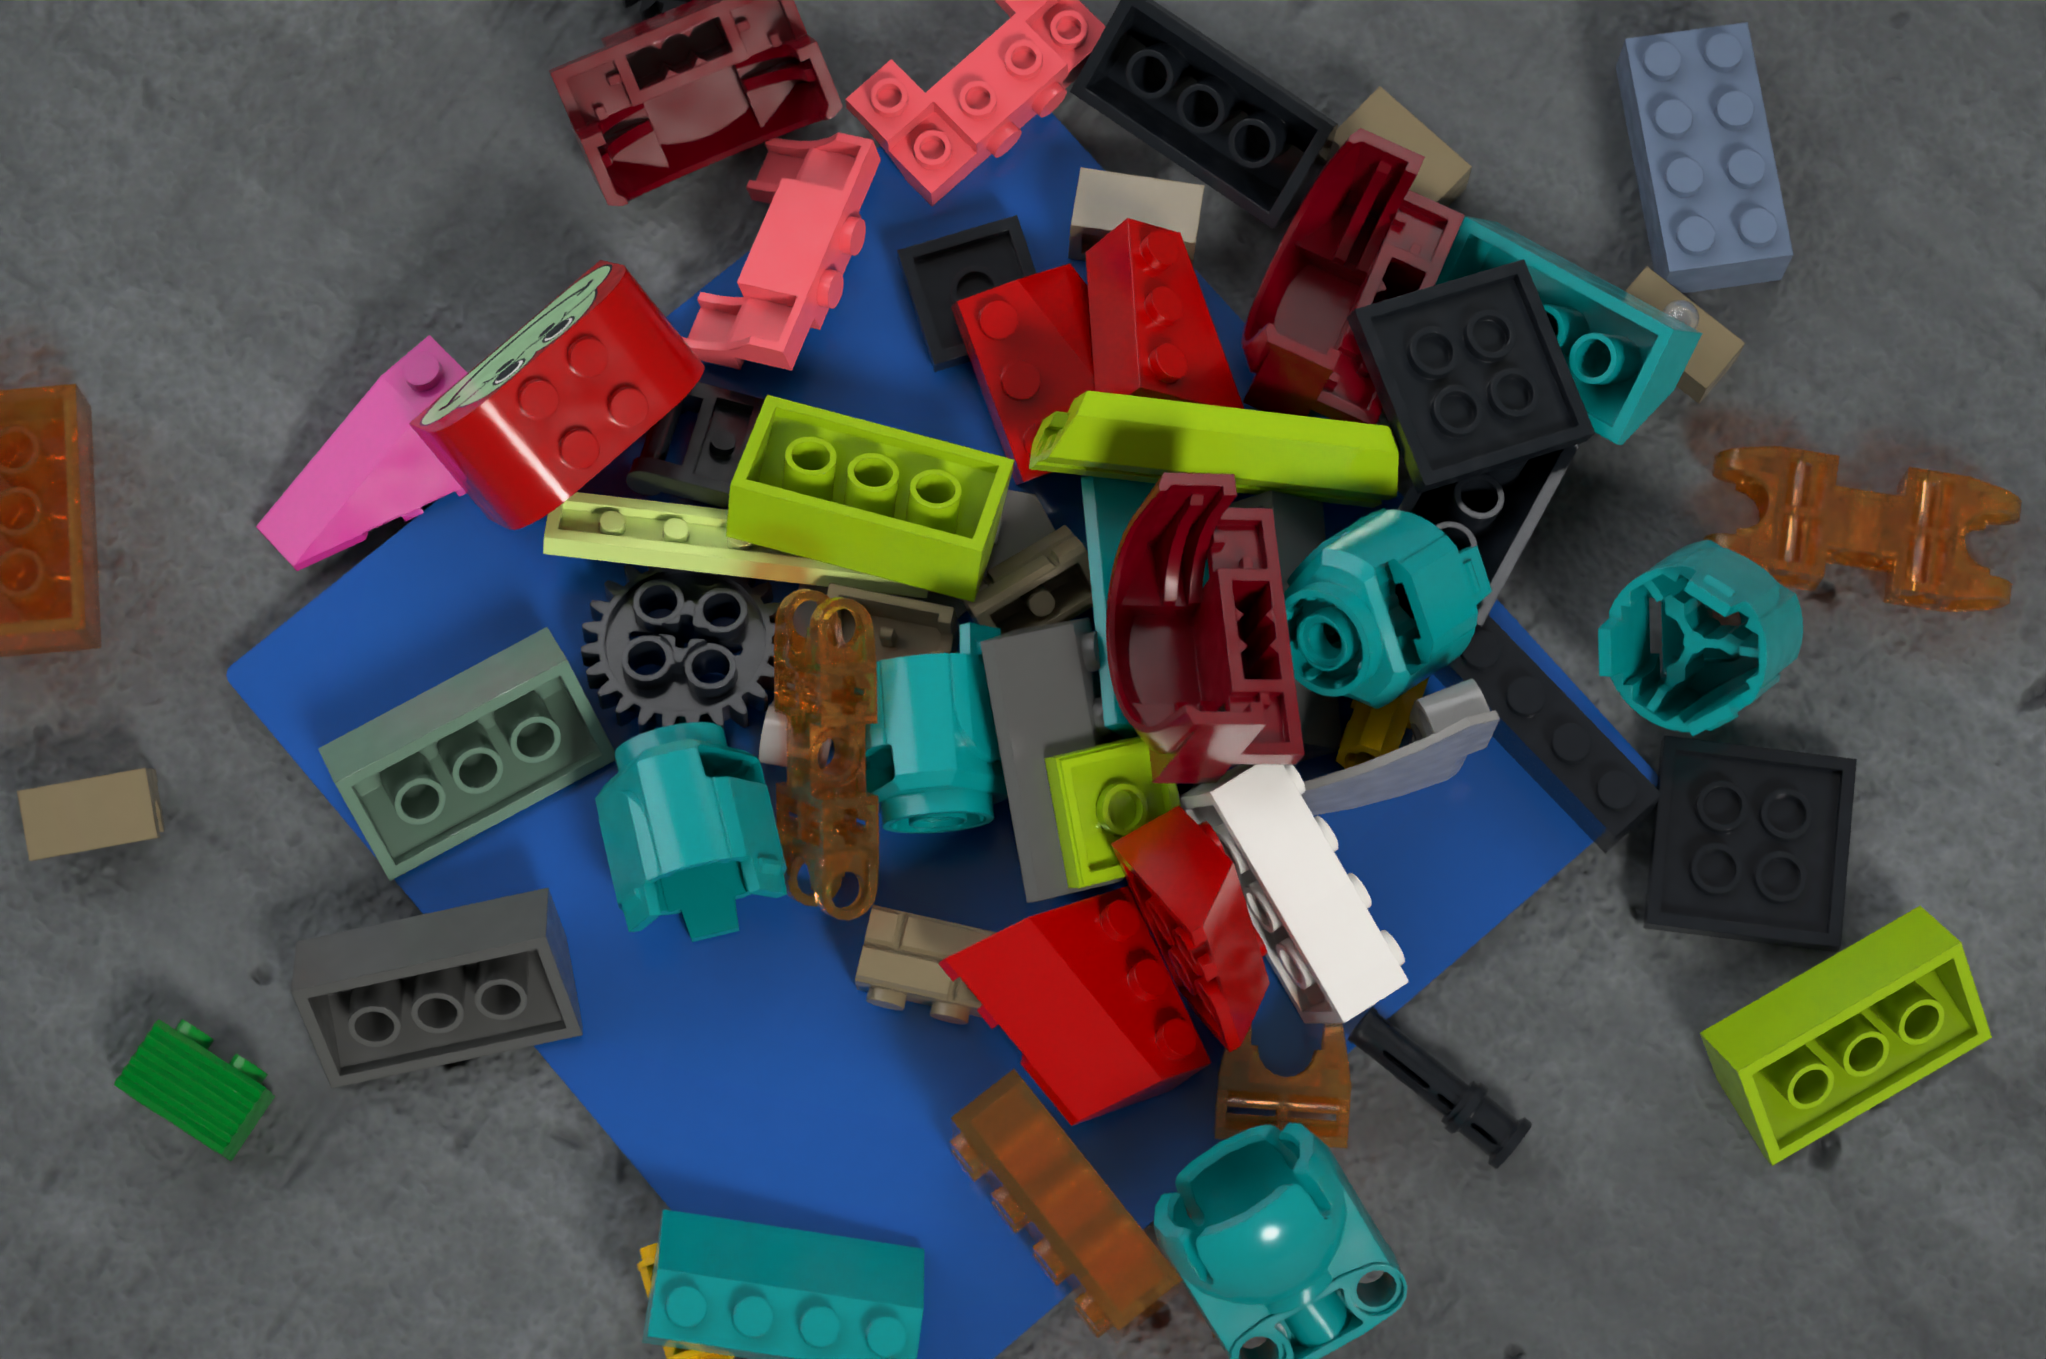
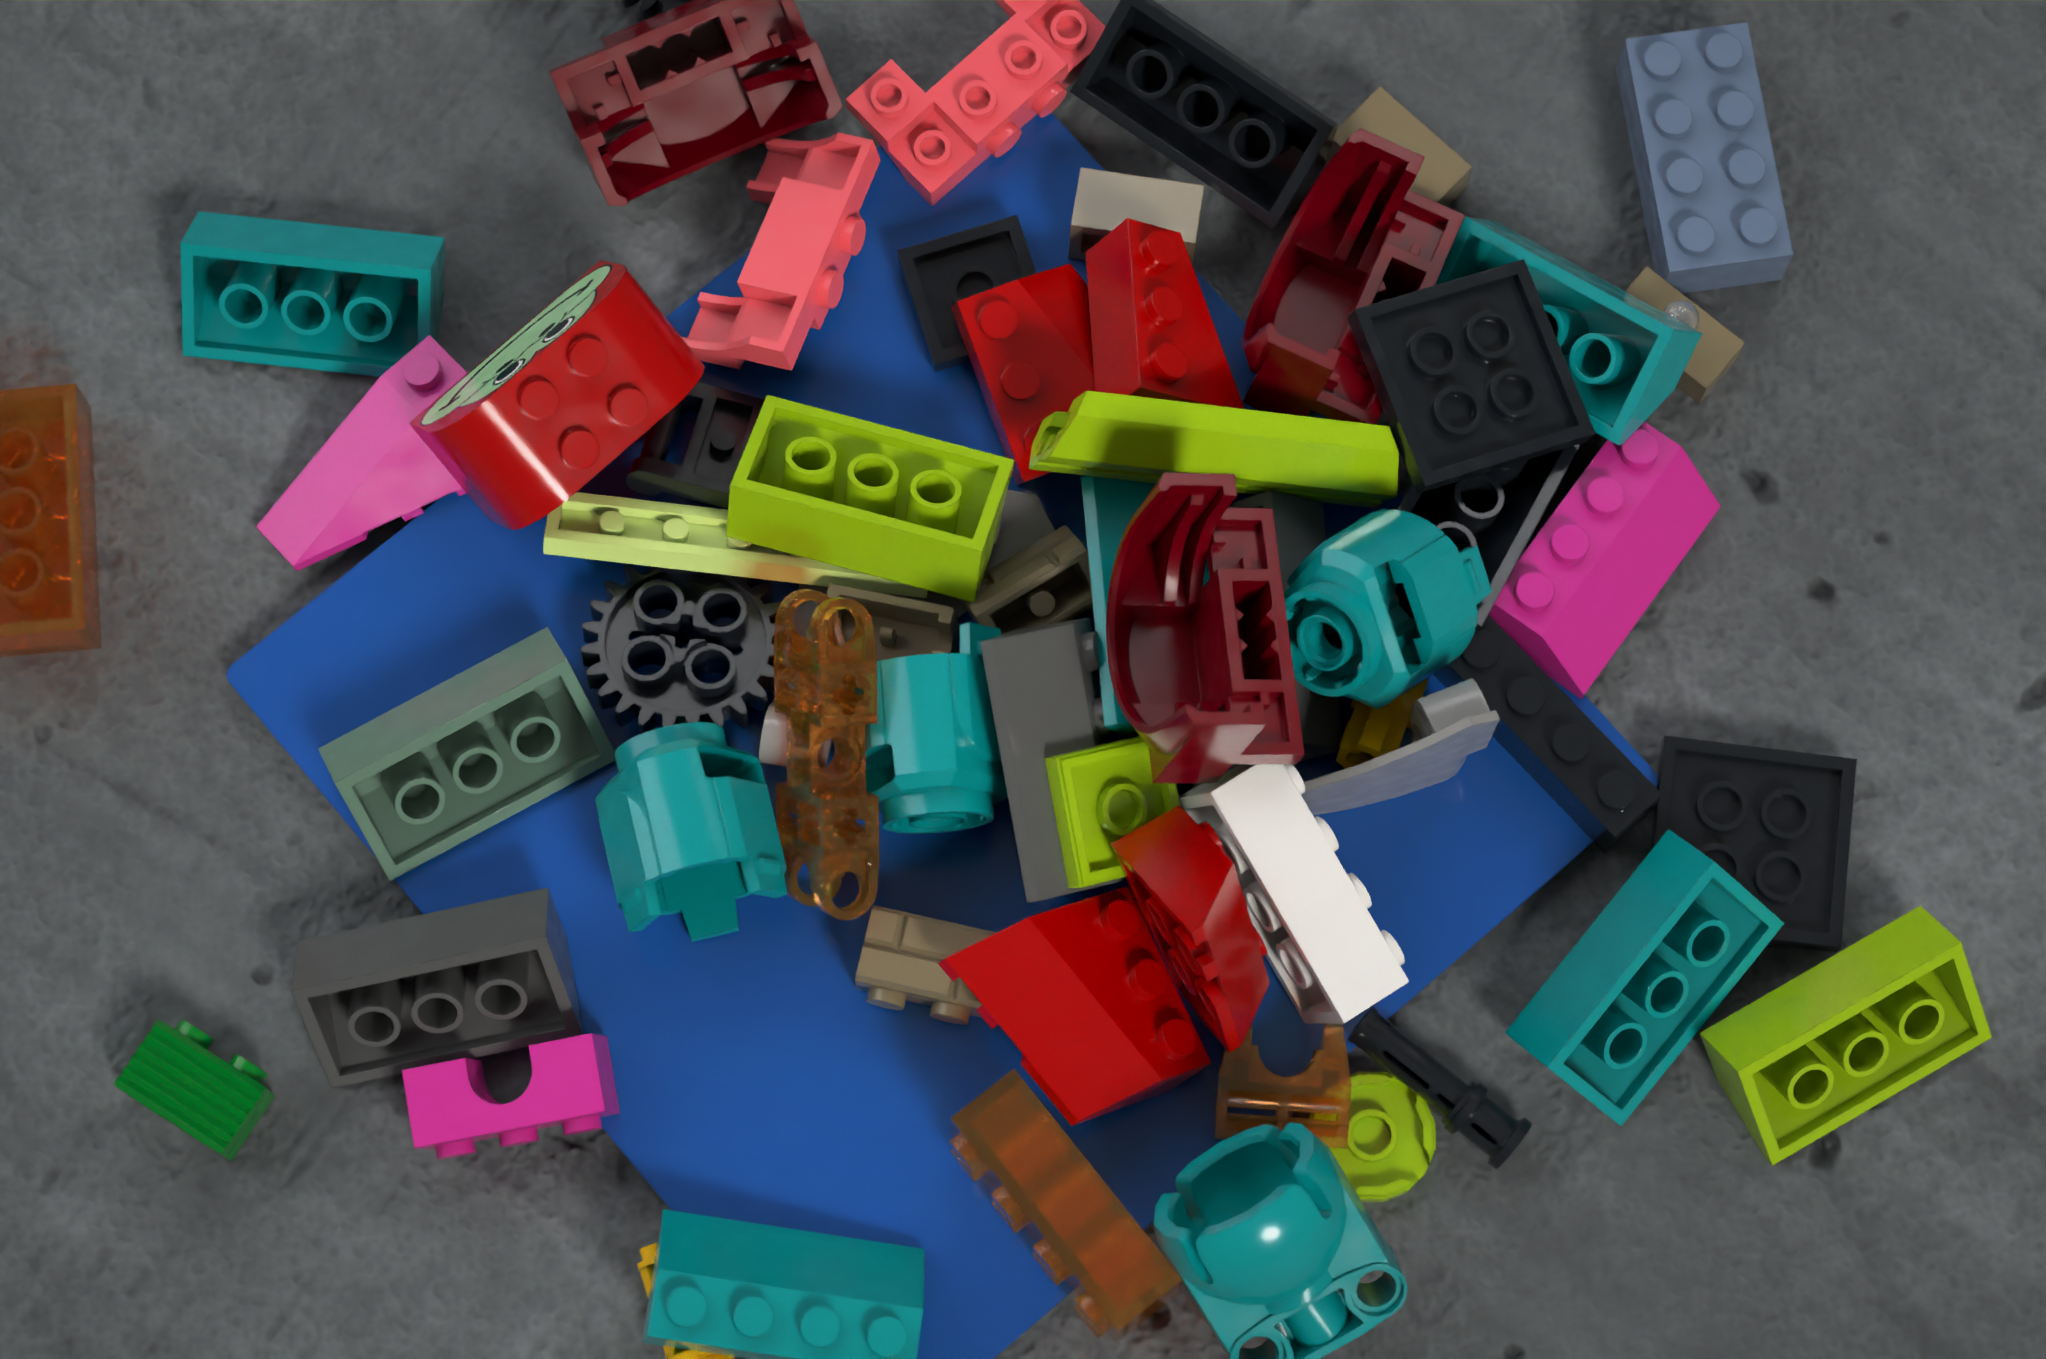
(91, 813): dark tan hinge -> none
(307, 293): none -> teal slope
(568, 1087): none -> dark pink arch
(1387, 1137): none -> lime tile
(1604, 556): none -> dark pink slope
(1645, 977): none -> teal slope
(1706, 666): teal piece -> none
(1908, 534): clear orange piece -> none

